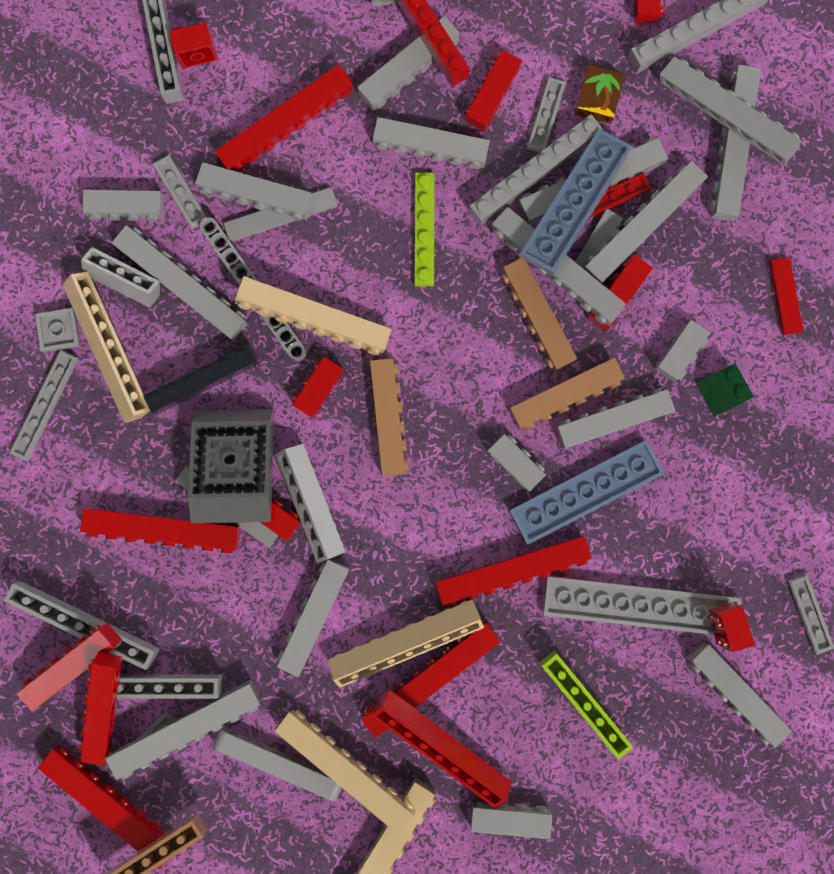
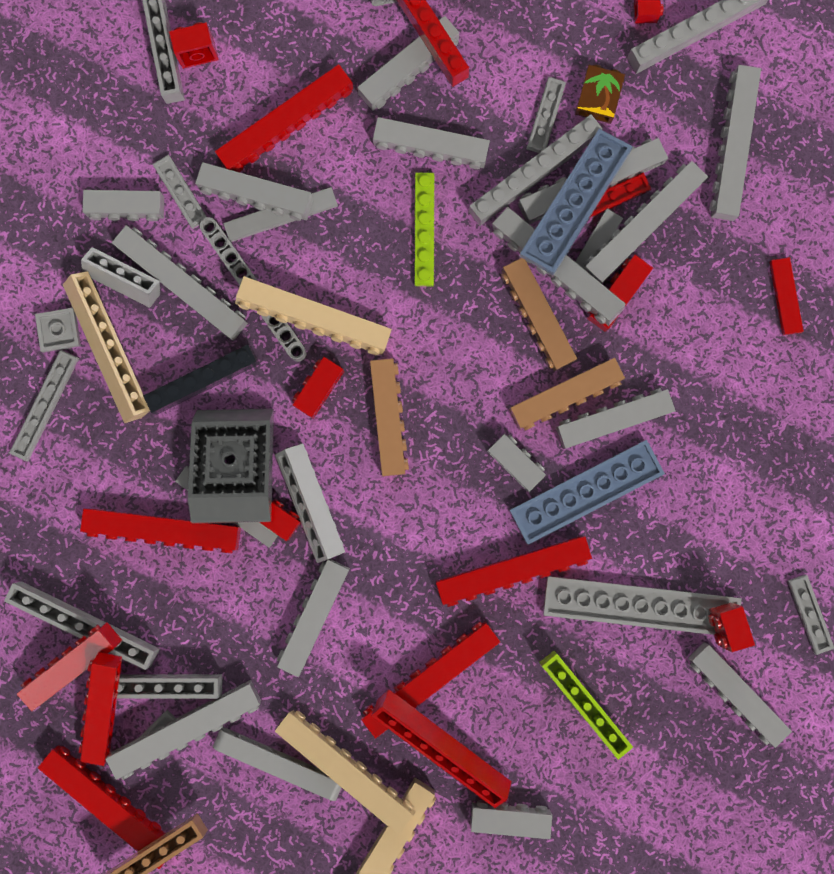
(405, 643): tan brick -> none
(493, 90): red brick -> none
(683, 351): light grey brick -> none
(724, 389): dark green slope -> none
(730, 111): light grey brick -> none

